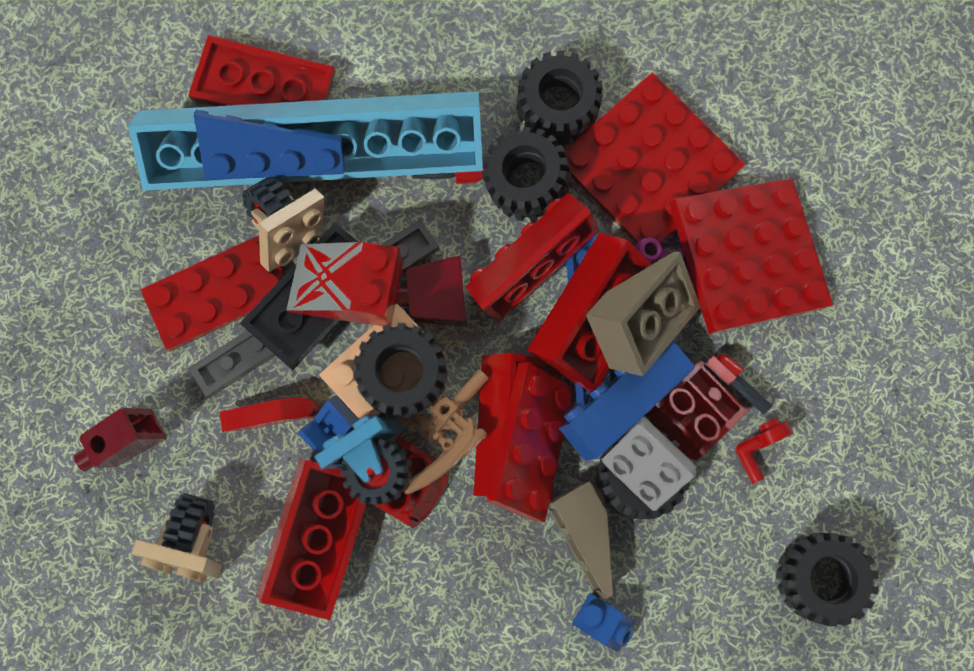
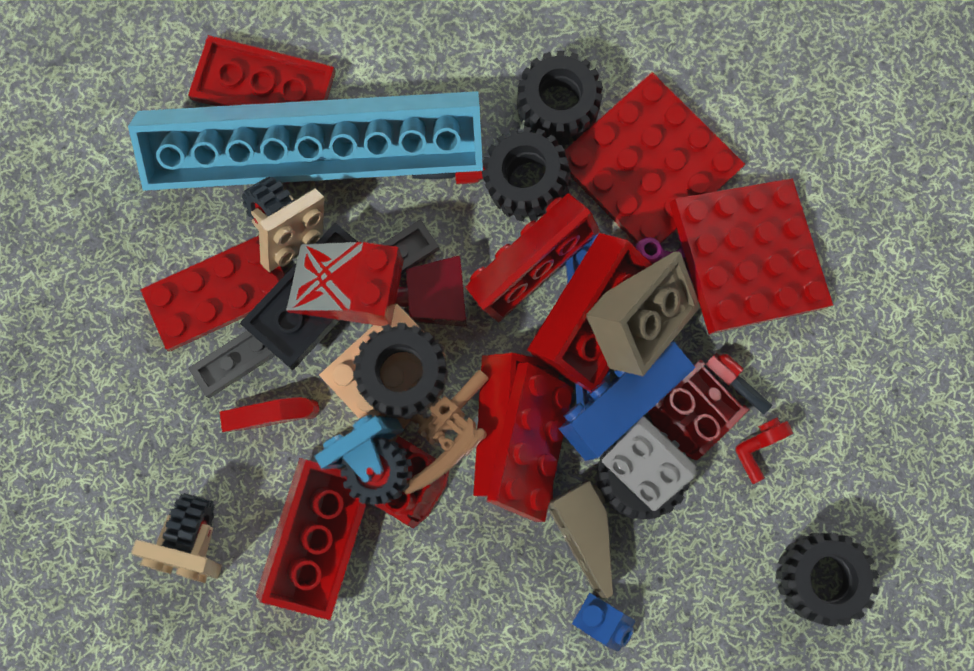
(119, 438): dark red torso -> none
(263, 150): blue wing -> none
(331, 421): blue bracket -> none

